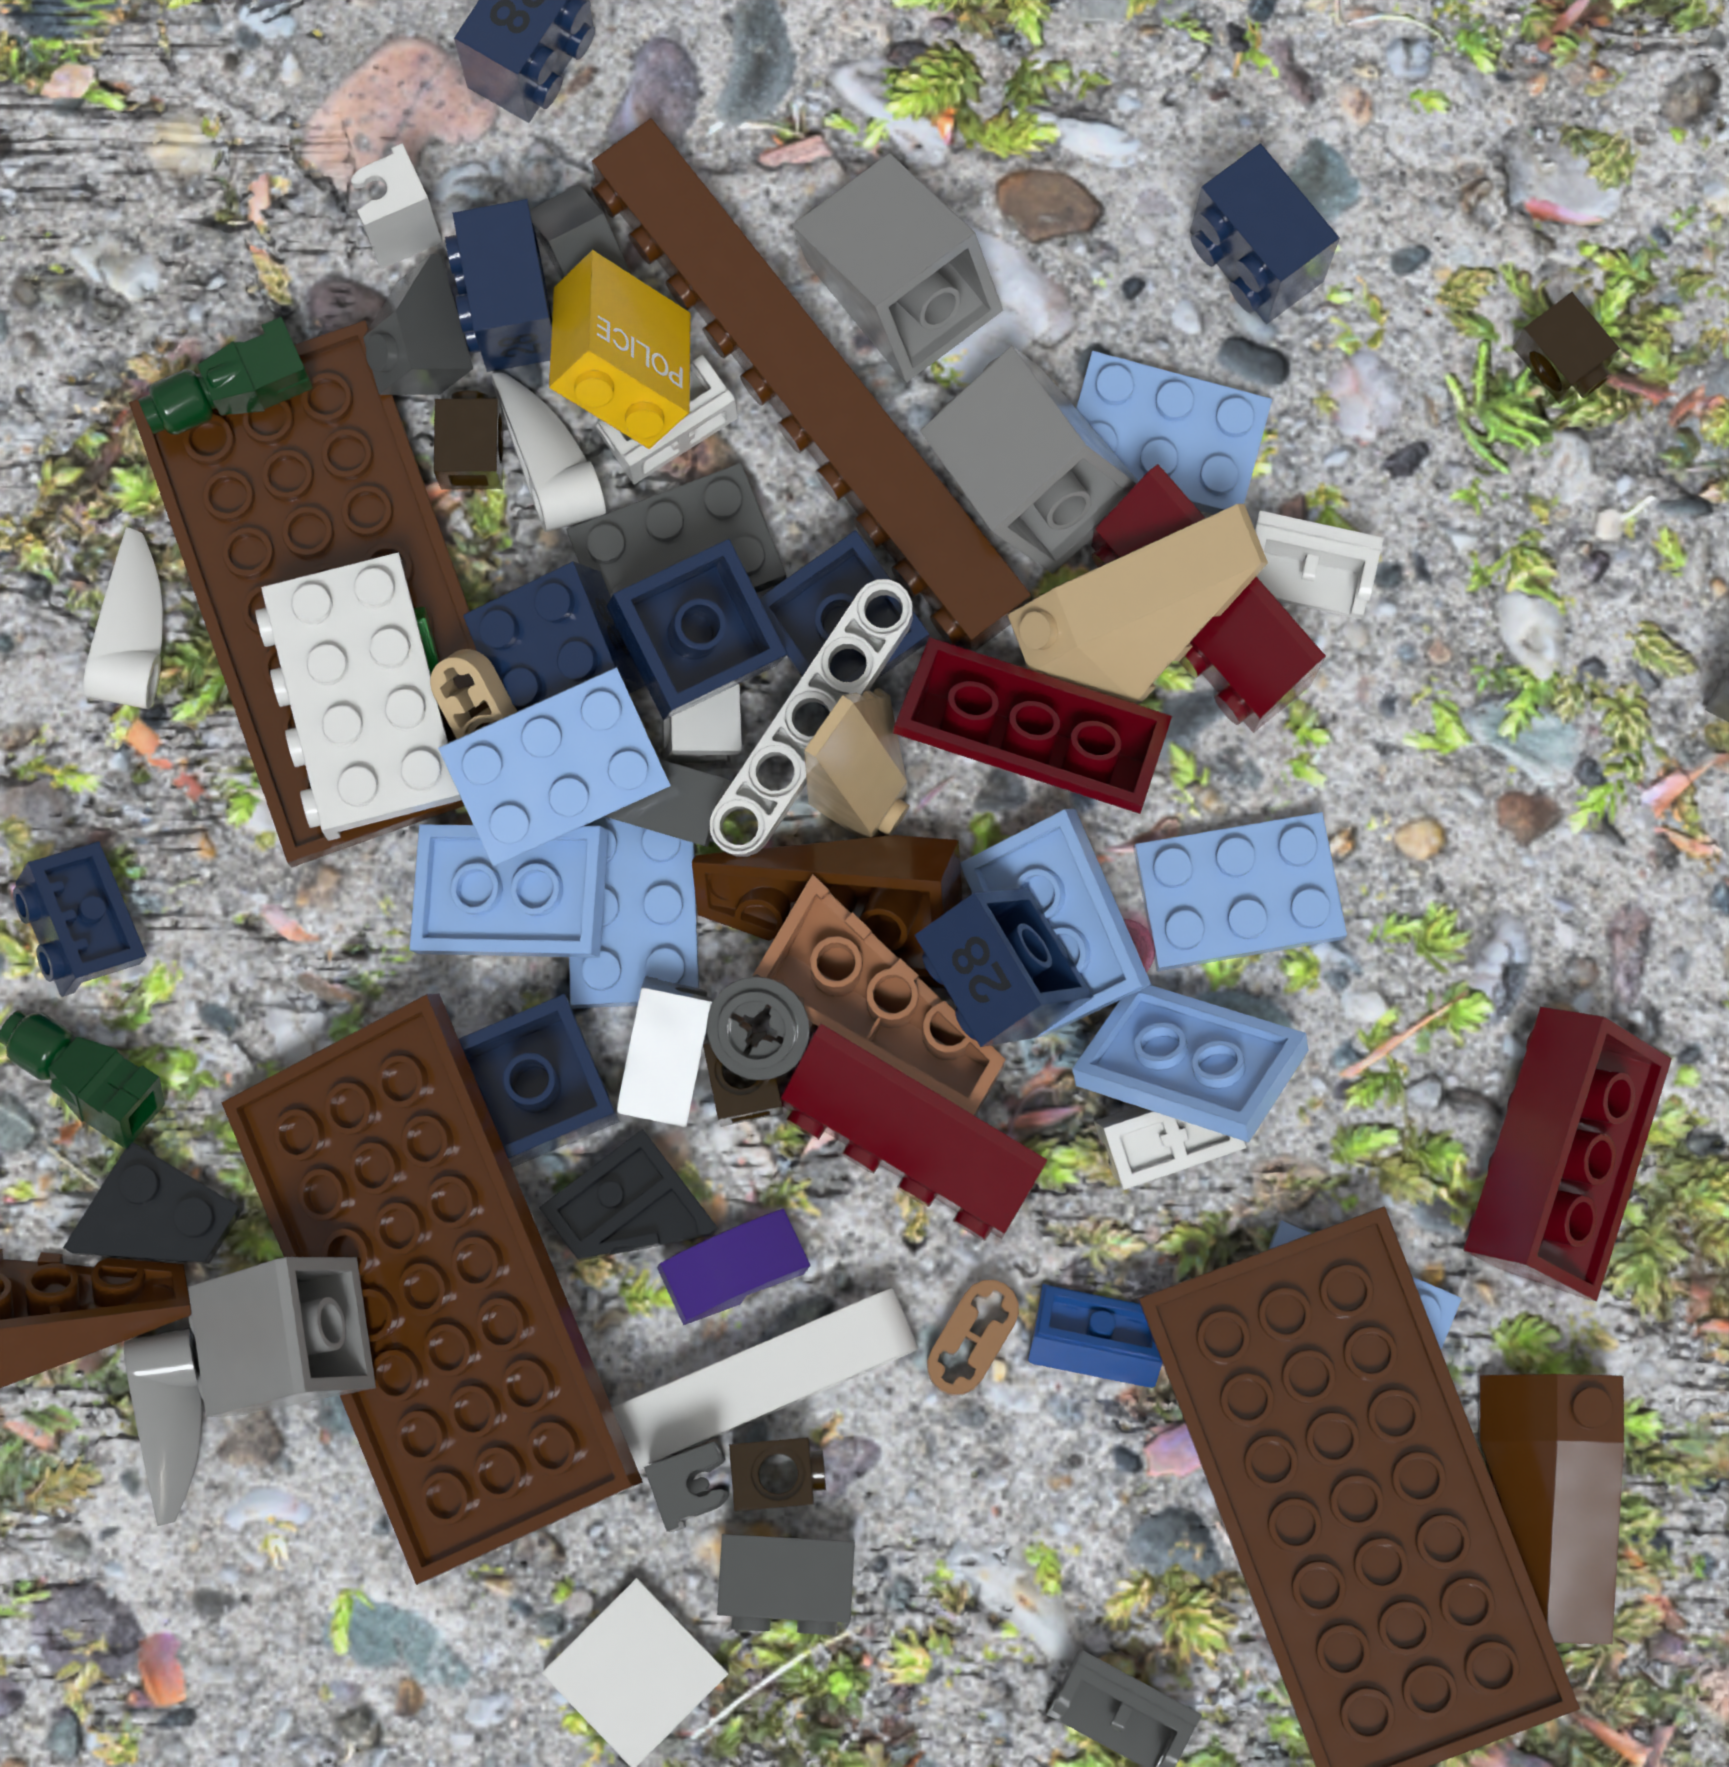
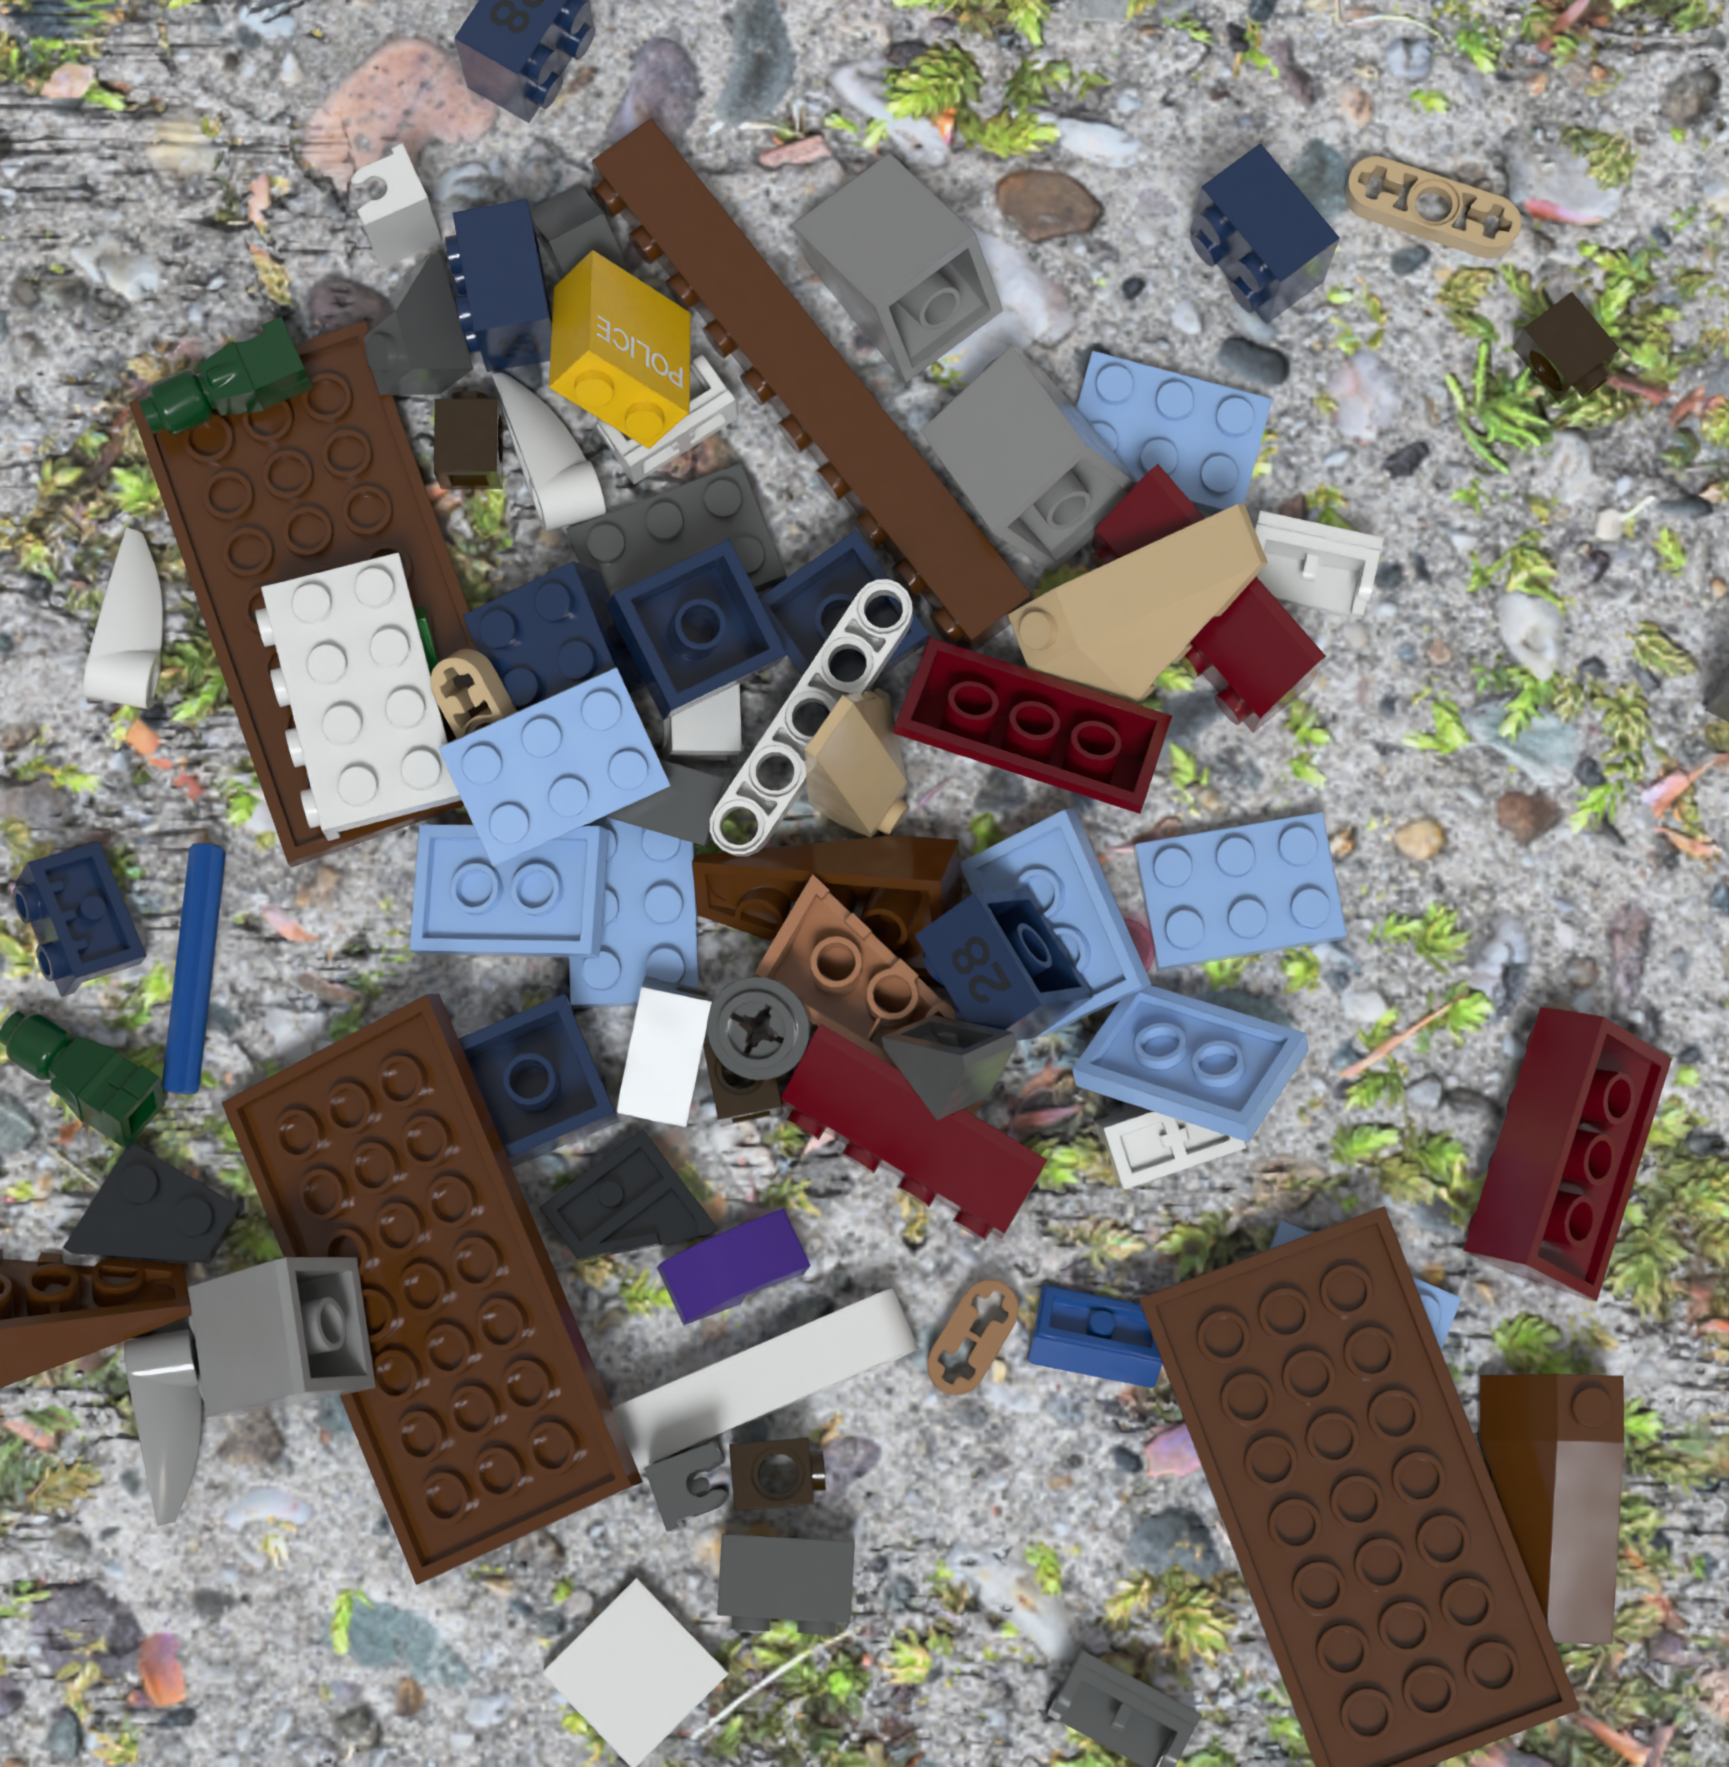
(193, 969): none -> blue axle
(949, 1060): none -> dark grey slope
(1456, 194): none -> tan beam

